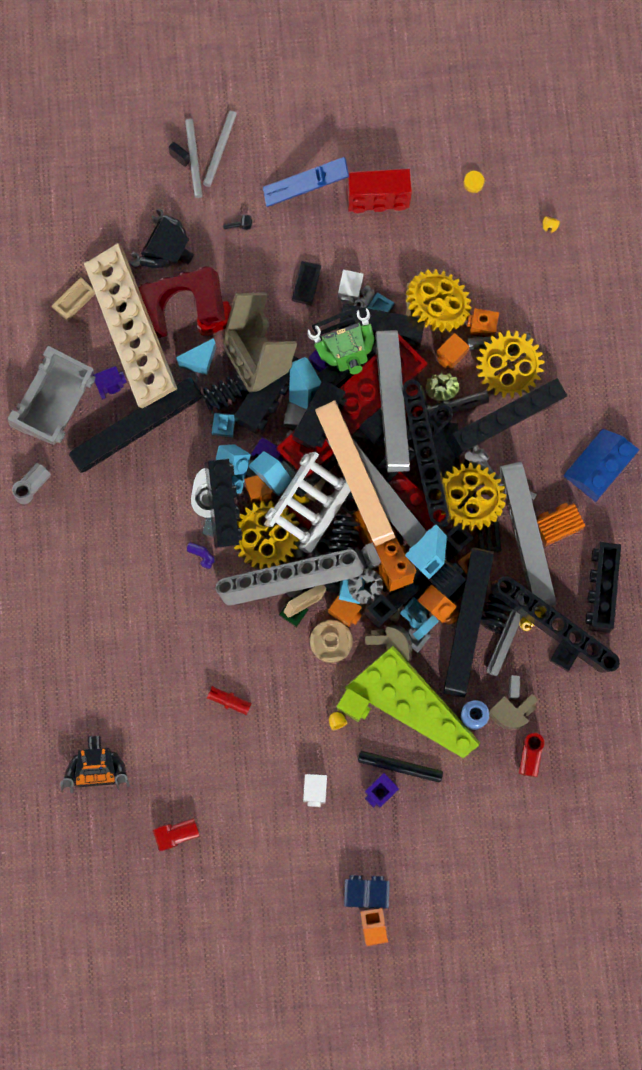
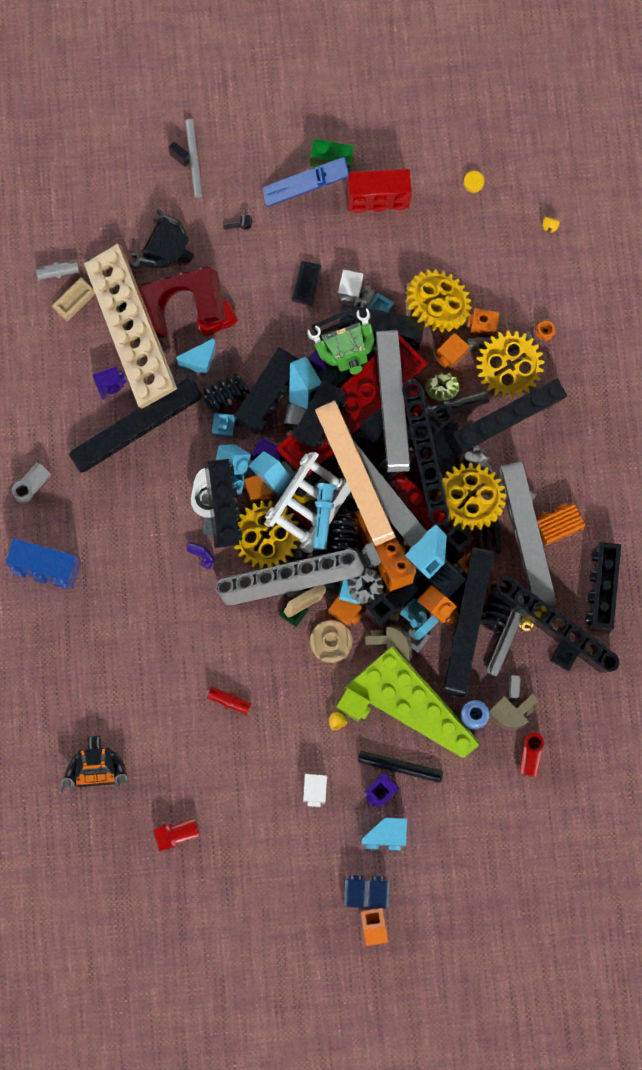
(42, 564): none -> blue brick
(52, 397): light grey windscreen -> none
(57, 270): none -> light grey pin
(219, 148): light grey bar -> none
(248, 348): dark tan windscreen -> none
(324, 506): none -> medium azure pin
(328, 151): none -> green brick
(389, 833): none -> medium azure slope
(551, 330): none -> orange plate
(601, 463): blue slope -> none

